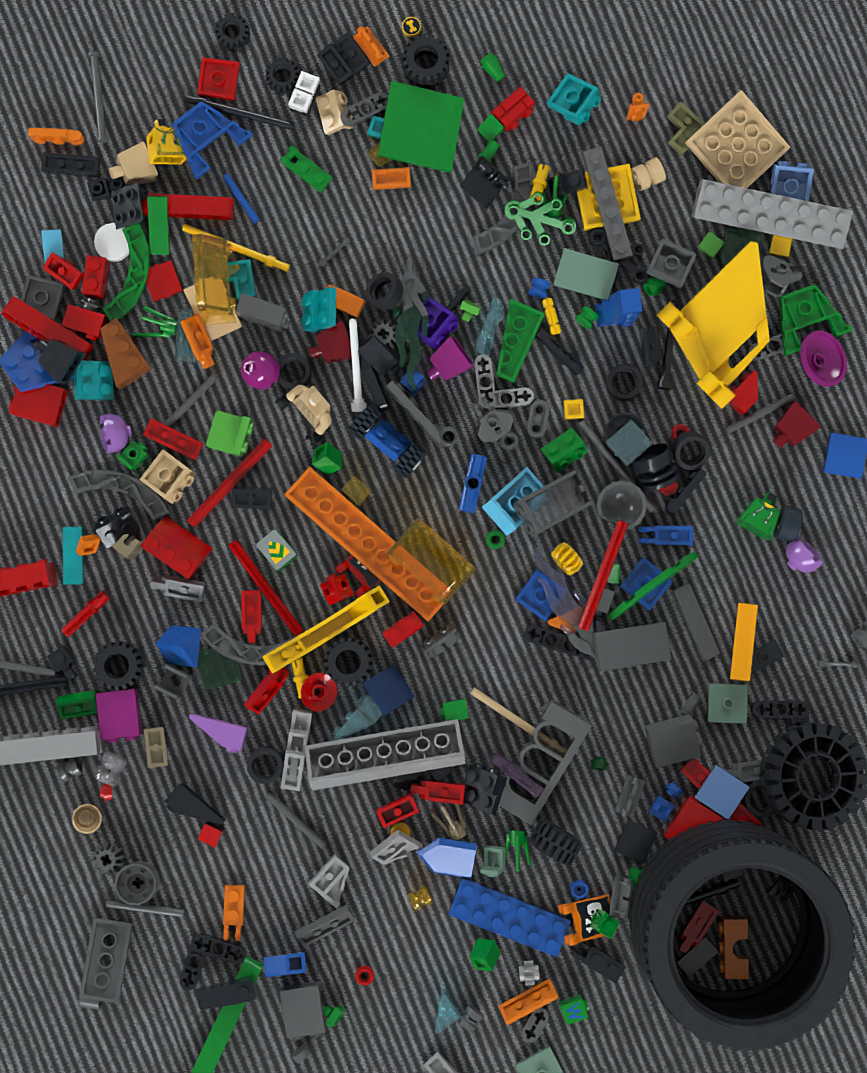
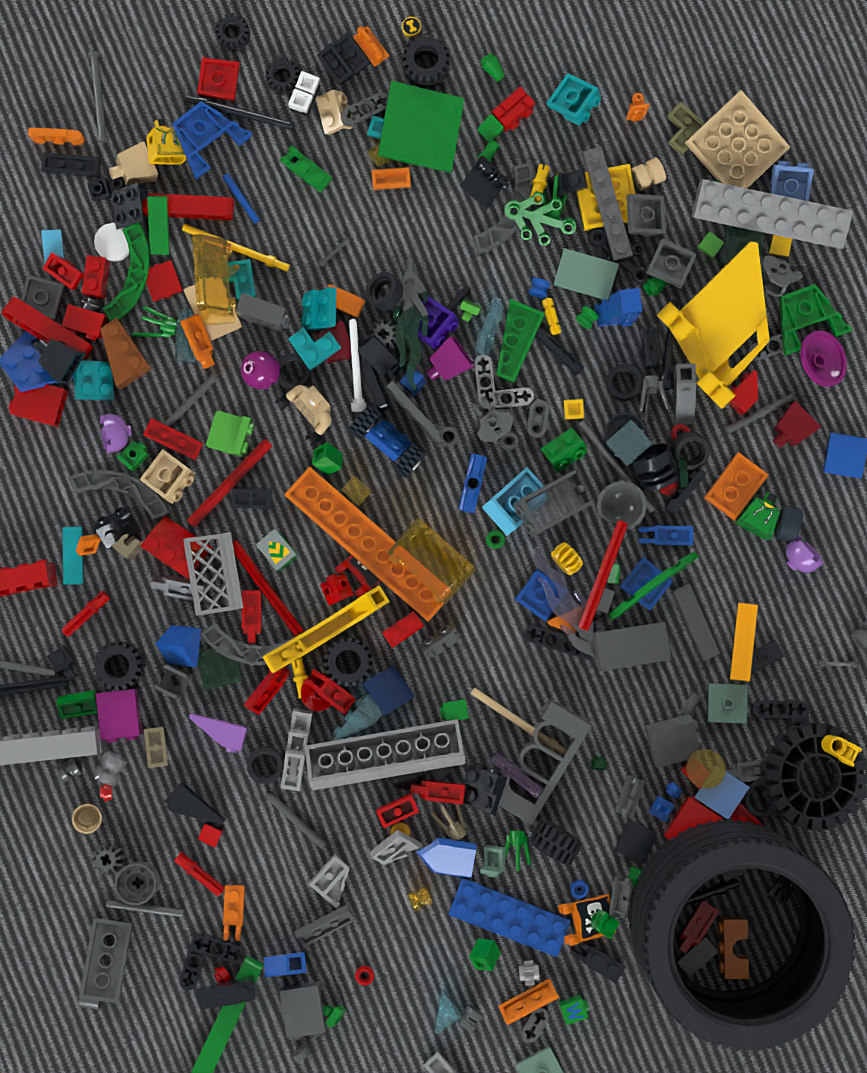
(199, 874): none -> red axle
(222, 975): none -> red plate
(227, 568): none -> light grey fence
(314, 352): none -> teal plate
(331, 692): none -> red hinge
(646, 215): none -> dark grey plate
(650, 386): none -> dark grey plant
(683, 473): none -> clear green tile
(684, 393): none -> dark grey slope
(705, 768): none -> clear yellow tile
(736, 486): none -> orange tile
(843, 750): none -> yellow piece

